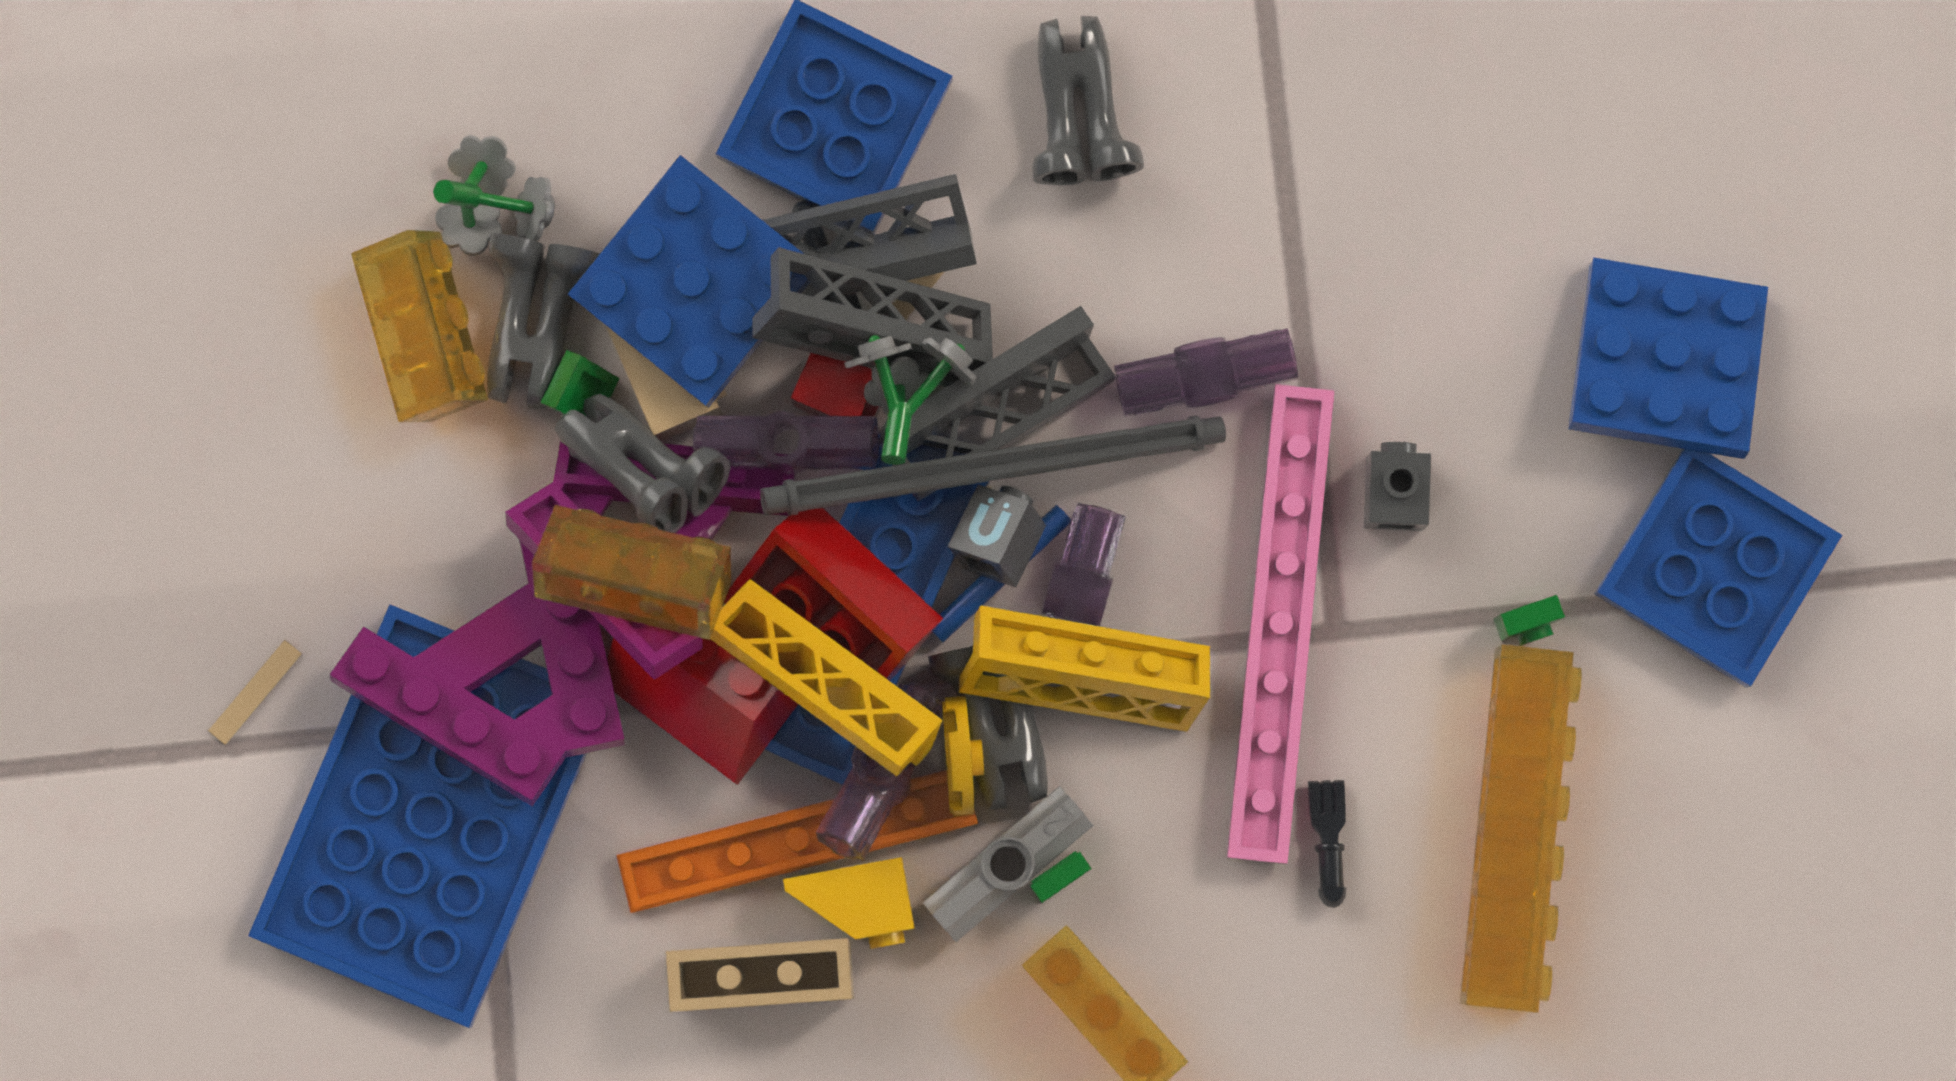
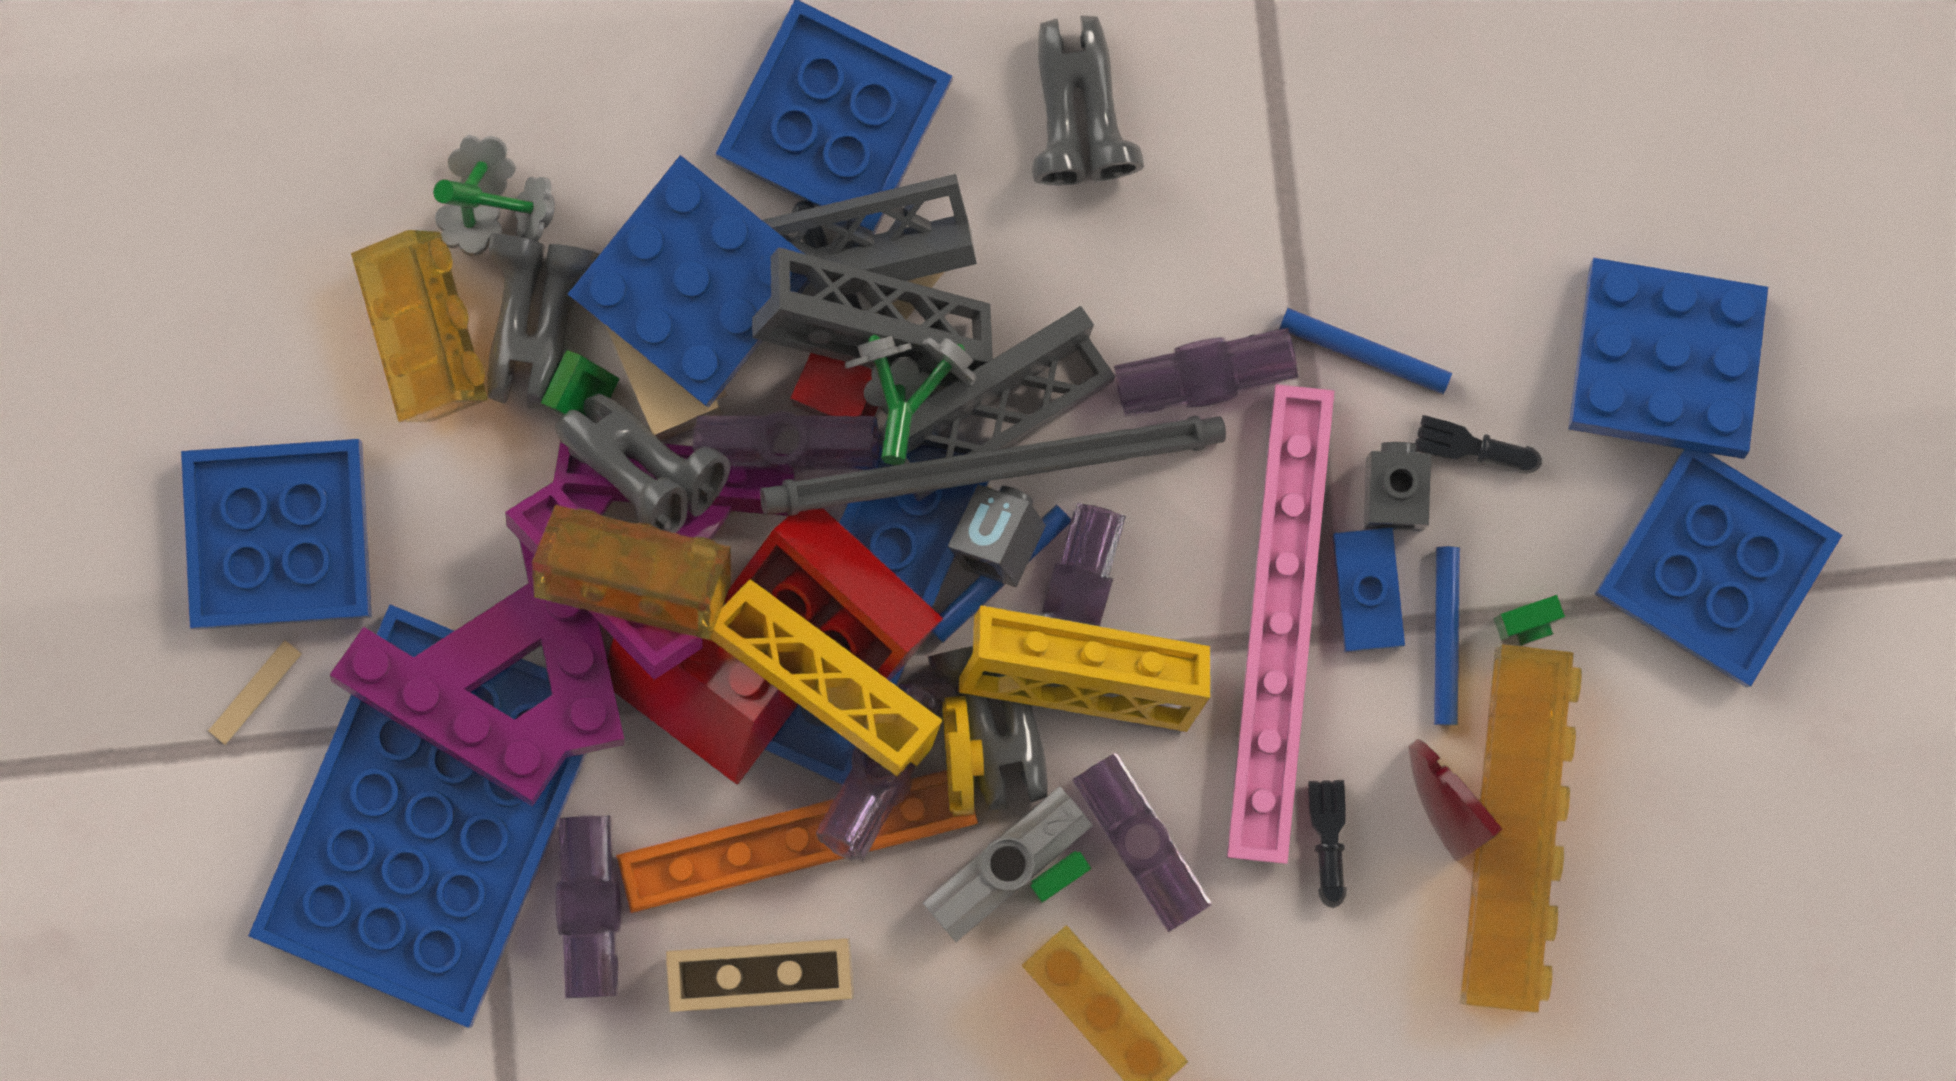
(276, 534): none -> blue plate
(588, 906): none -> clear purple piece
(860, 900): yellow slope -> none
(1164, 876): none -> clear purple piece
(1366, 351): none -> blue bar
(1368, 590): none -> blue plate
(1447, 636): none -> blue bar
(1449, 804): none -> dark red brick
(1455, 441): none -> black piece

